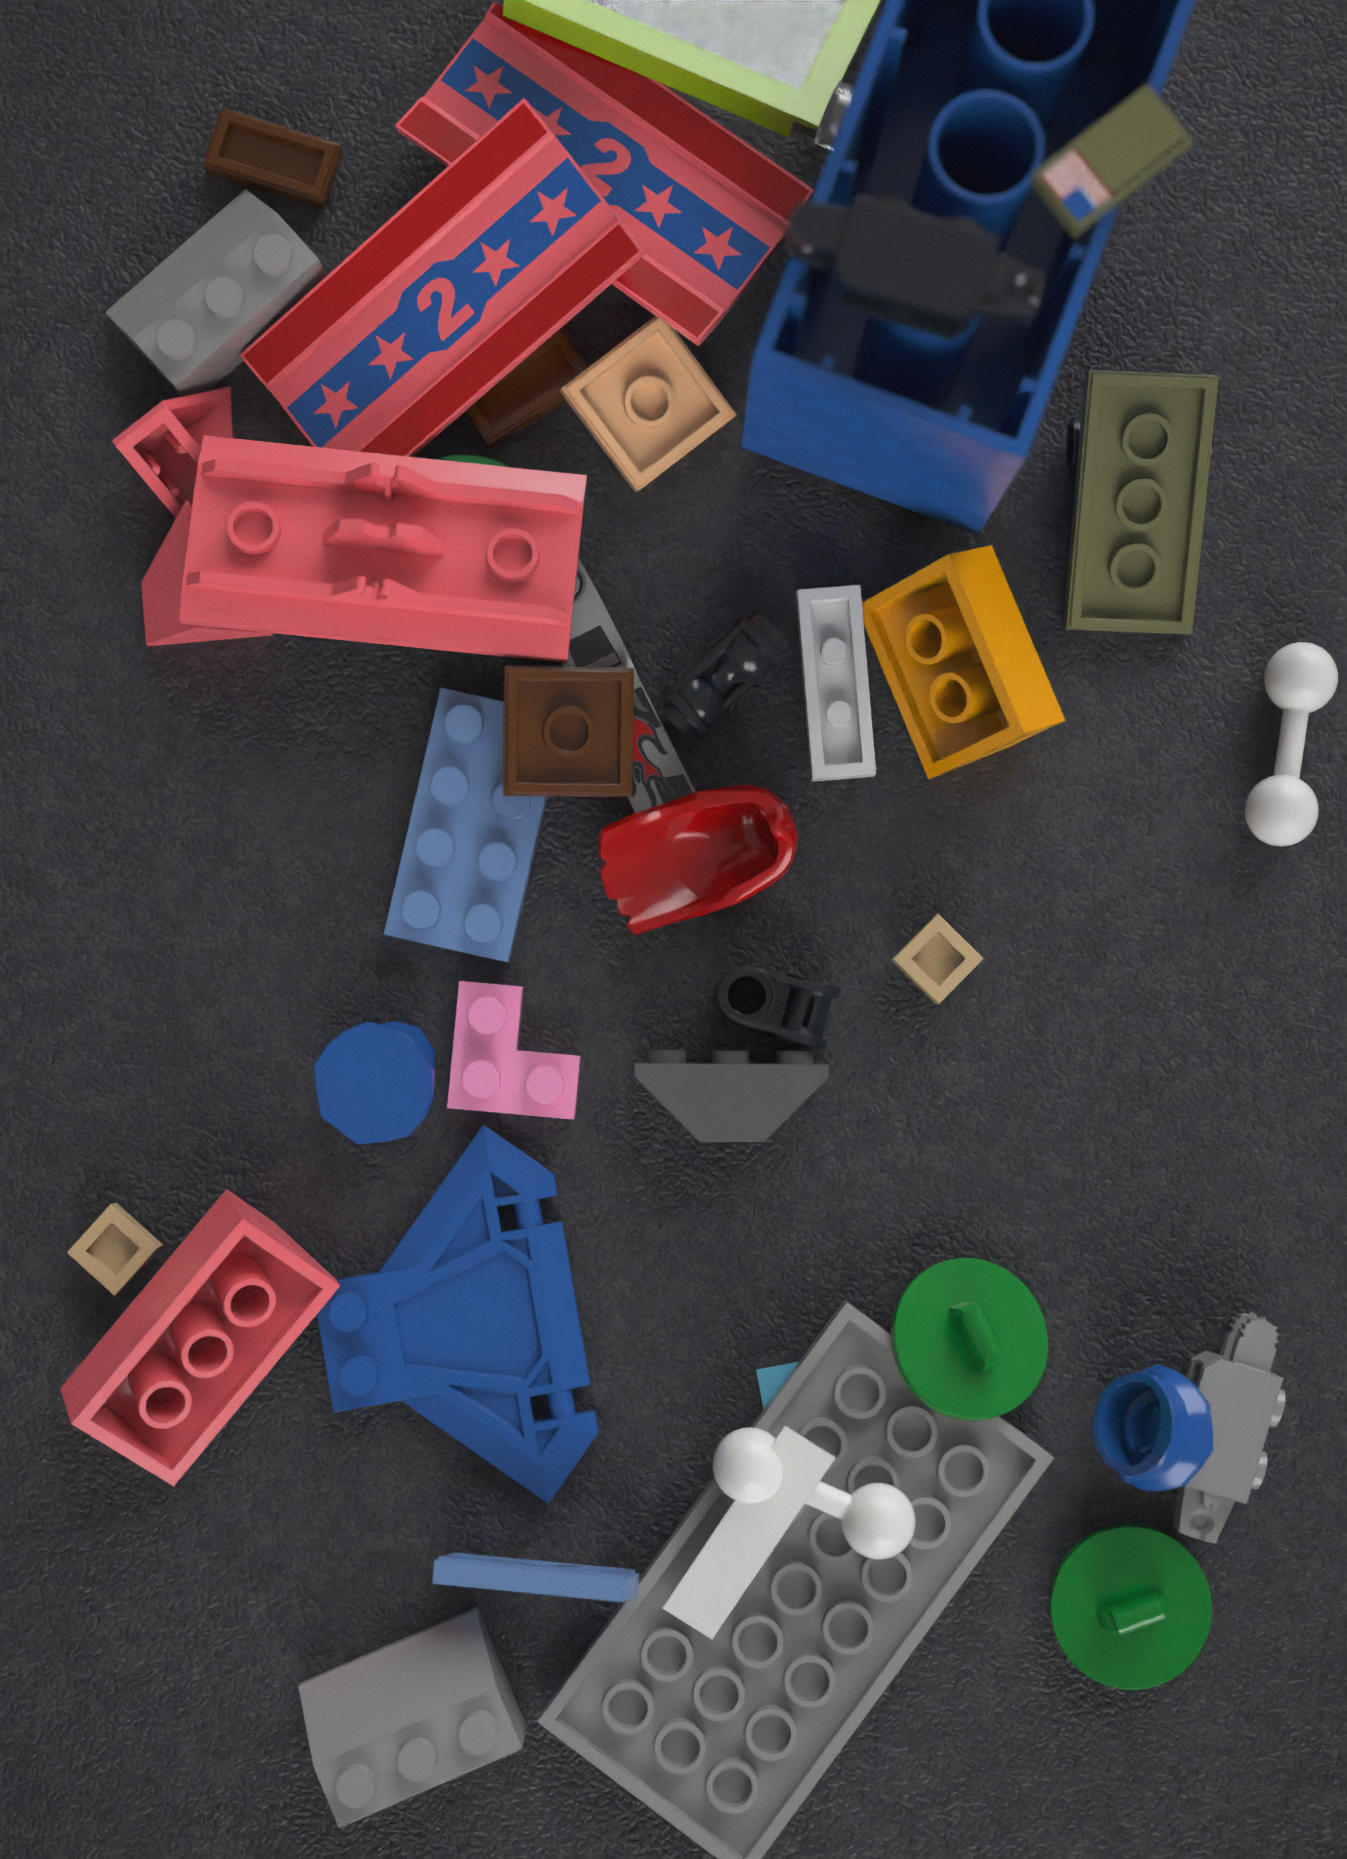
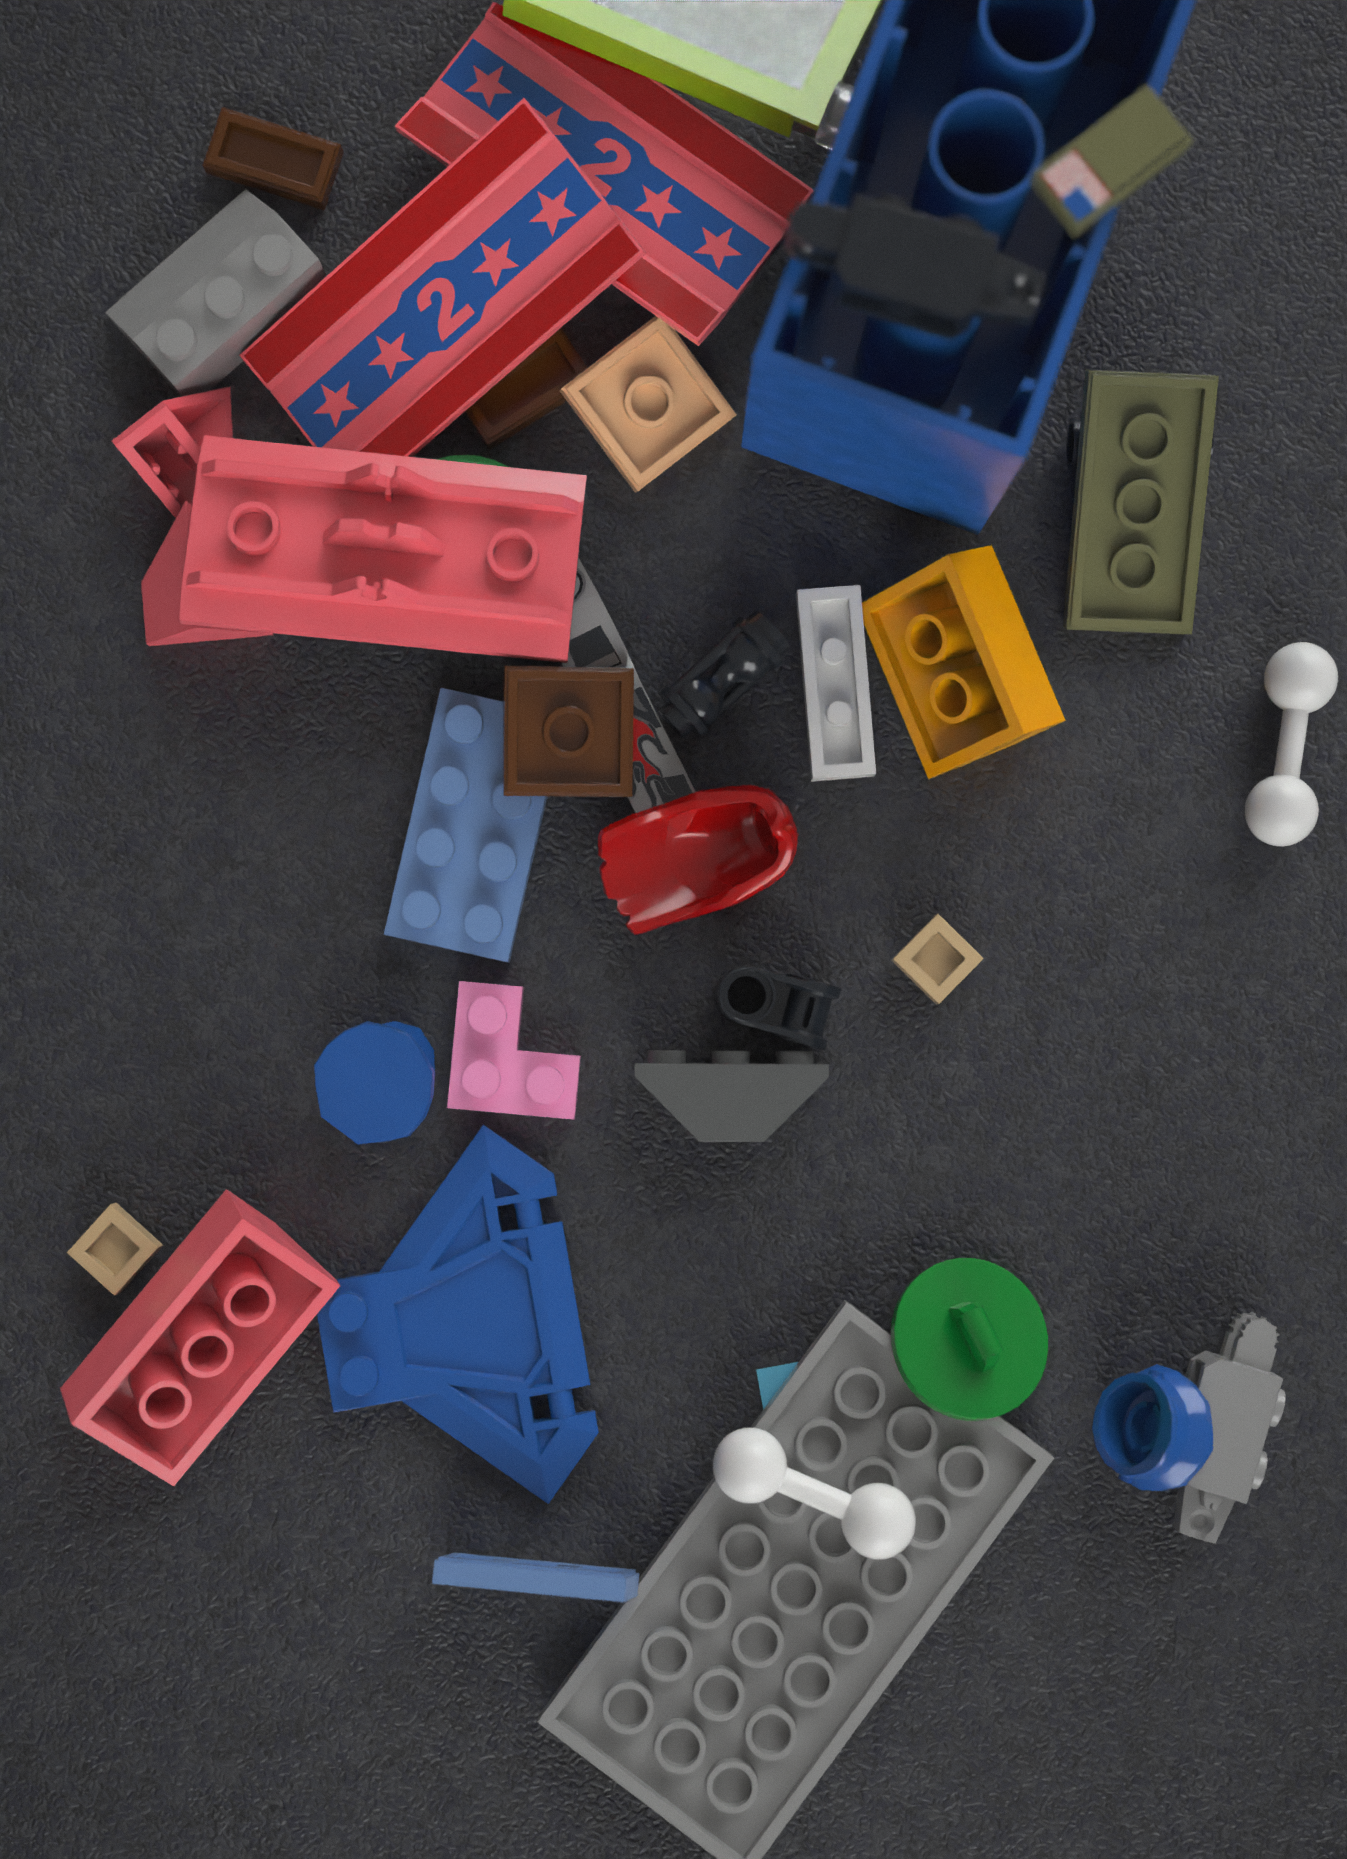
(410, 1717): light grey slope -> none
(747, 1538): white sticker -> none
(1130, 1607): green shield -> none

